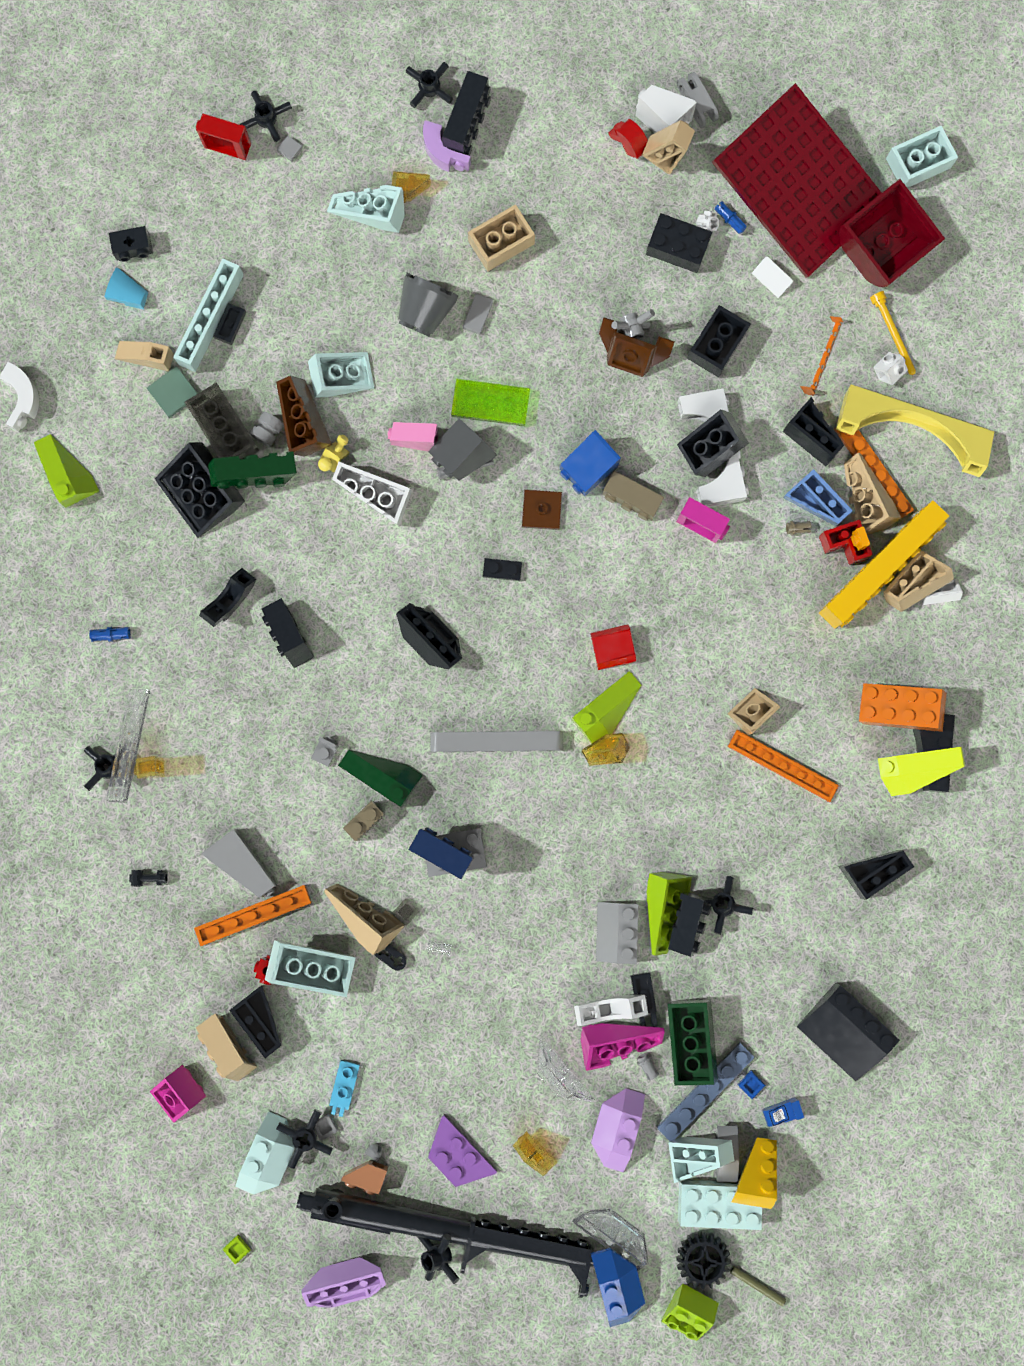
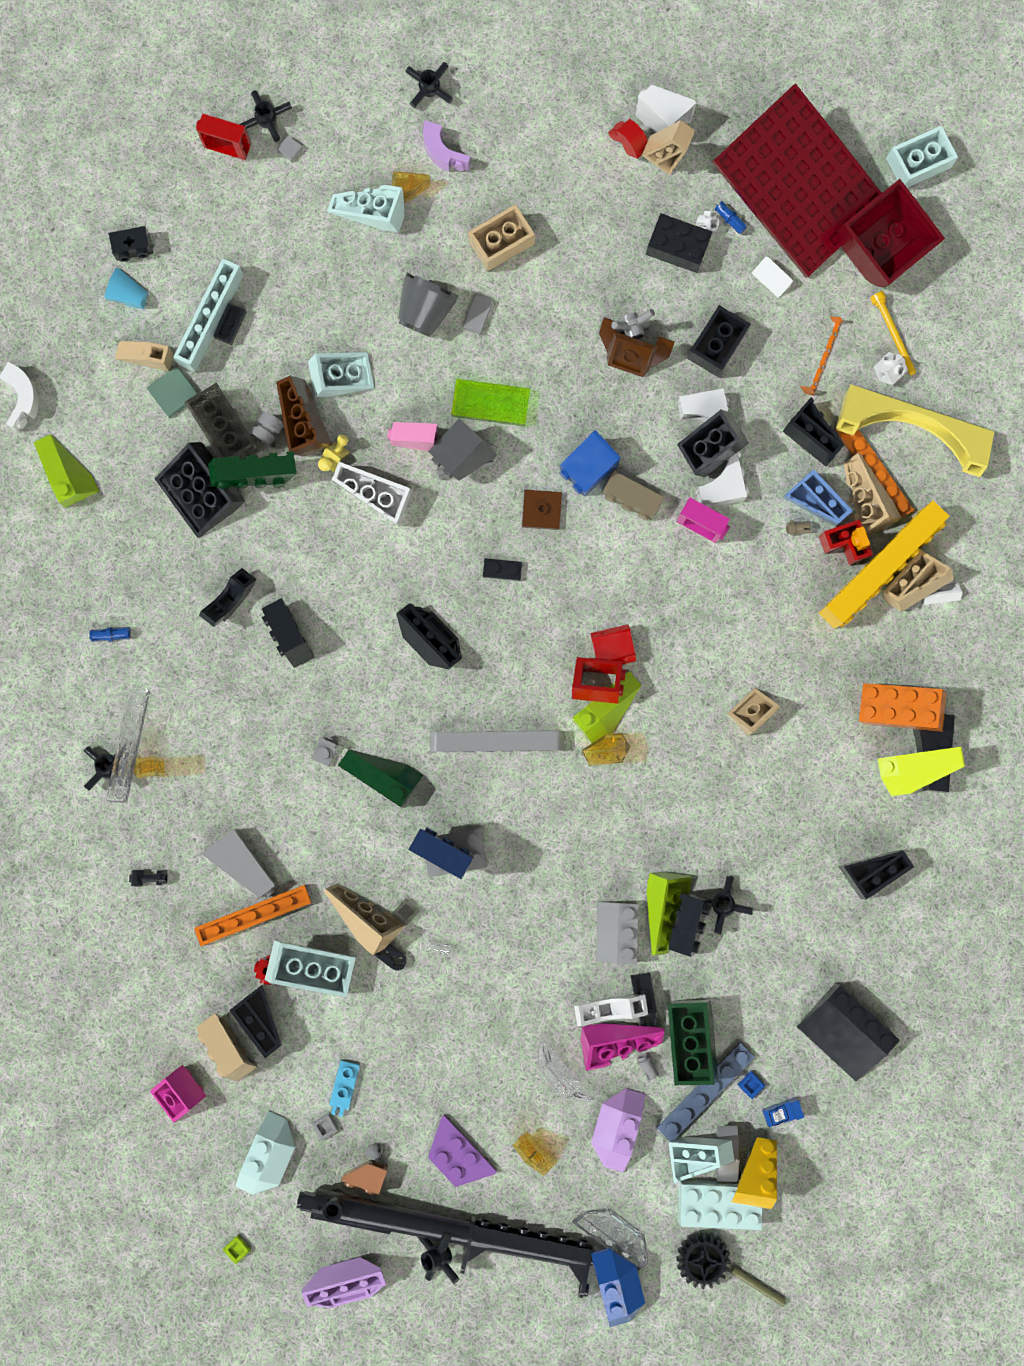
(302, 1146): black bar -> none
(364, 821): dark tan brick -> none
(467, 113): black brick -> none
(597, 693): none -> red window
(690, 1312): lime slope -> none
(701, 96): light grey piece -> none
(783, 766): orange tile -> none

